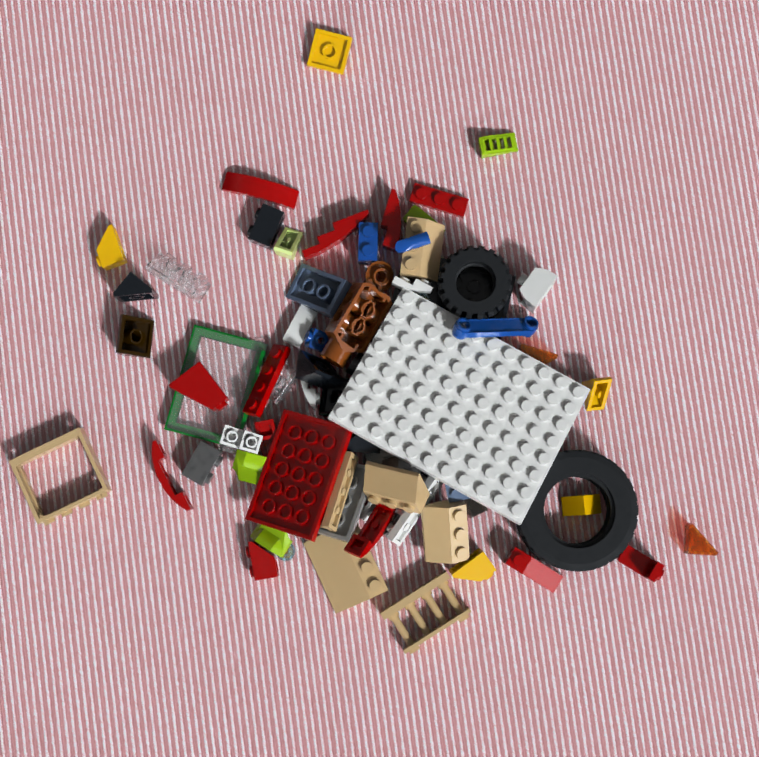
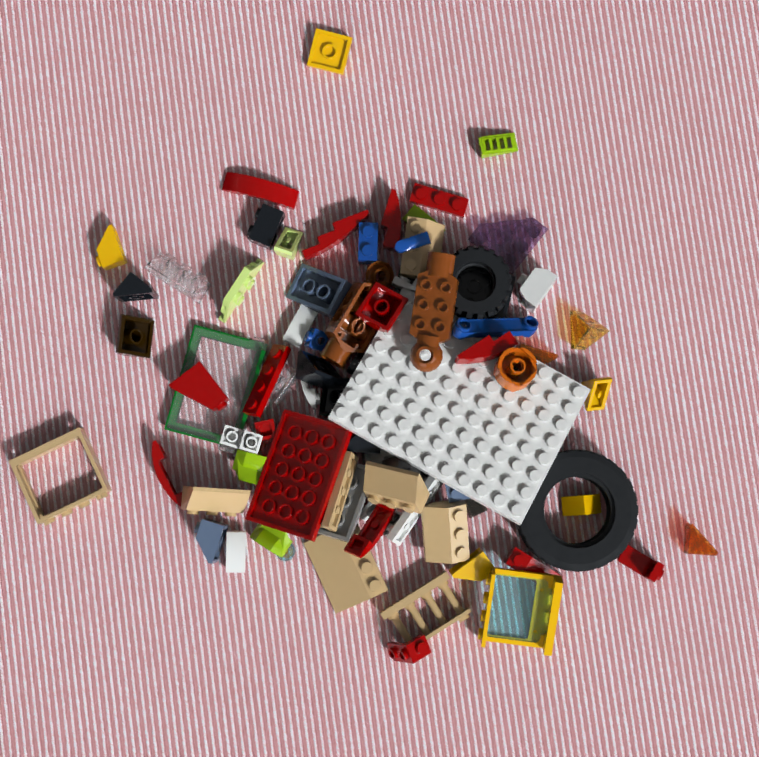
(203, 463): flat silver brick -> none
(210, 538): none -> sand blue slope
(214, 500): none -> tan slope
(235, 294): none -> yellowish green wing
(235, 551): none -> white slope
(263, 562): red slope -> none
(381, 307): none -> red slope
(410, 651): none -> red bracket
(433, 309): none -> dark orange brick
(486, 349): none -> red slope
(505, 365): none -> orange brick
(509, 239): none -> clear purple plate
(521, 608): none -> clear light blue panel
(584, 330): none -> clear yellow slope

